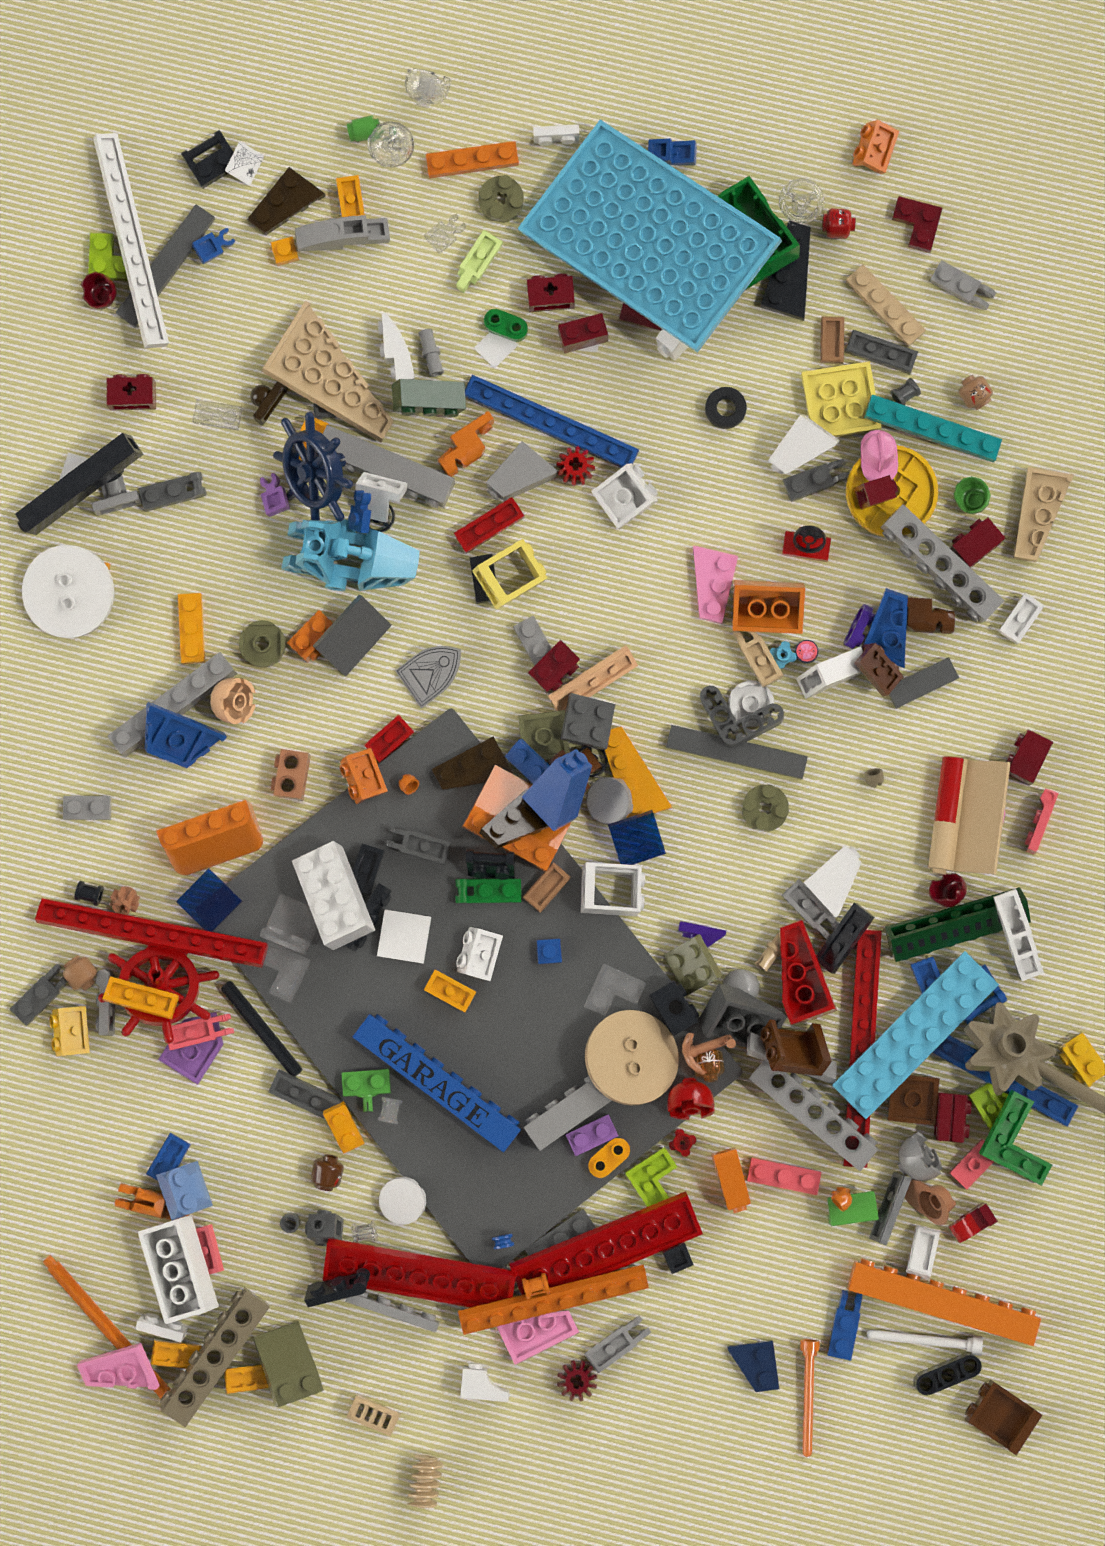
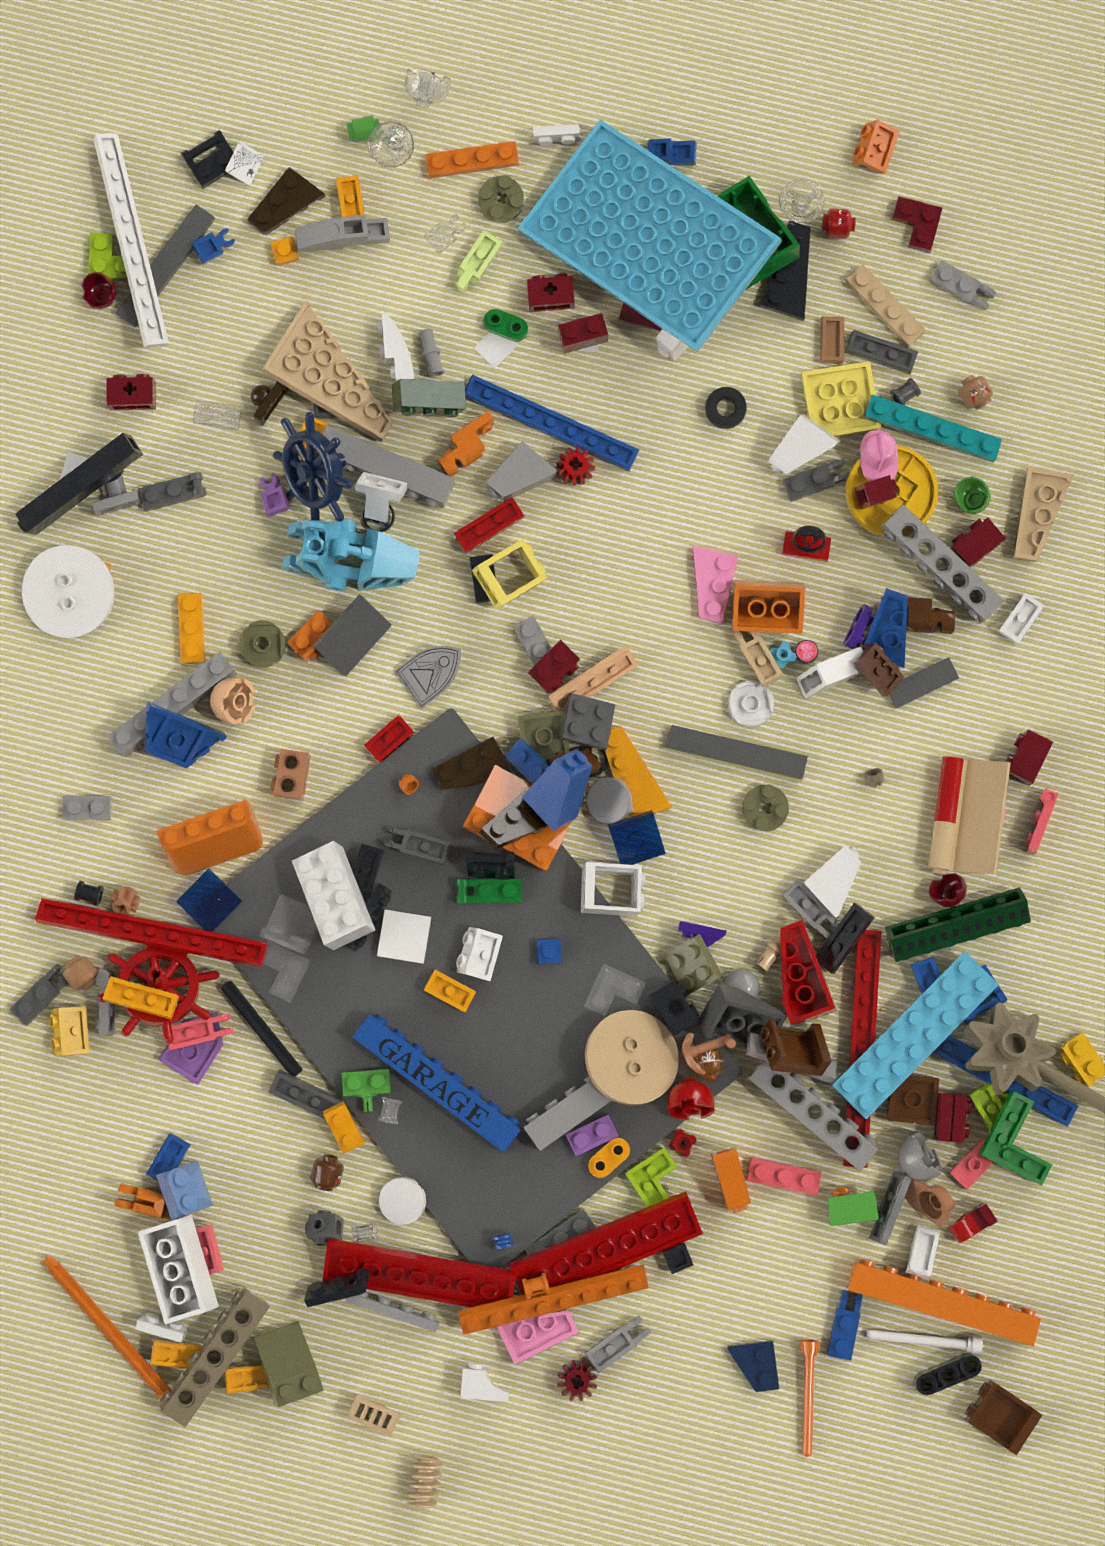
(119, 1367): bright pink wing -> none
(288, 1226): dark grey hinge -> none
(360, 514): blue plate -> none
(362, 776): orange bracket -> none
(546, 887): medium nougat tile -> none
(625, 495): white plate -> none
(732, 725): dark grey beam -> none
(842, 1200): orange hinge -> none
(1018, 935): white slope -> none

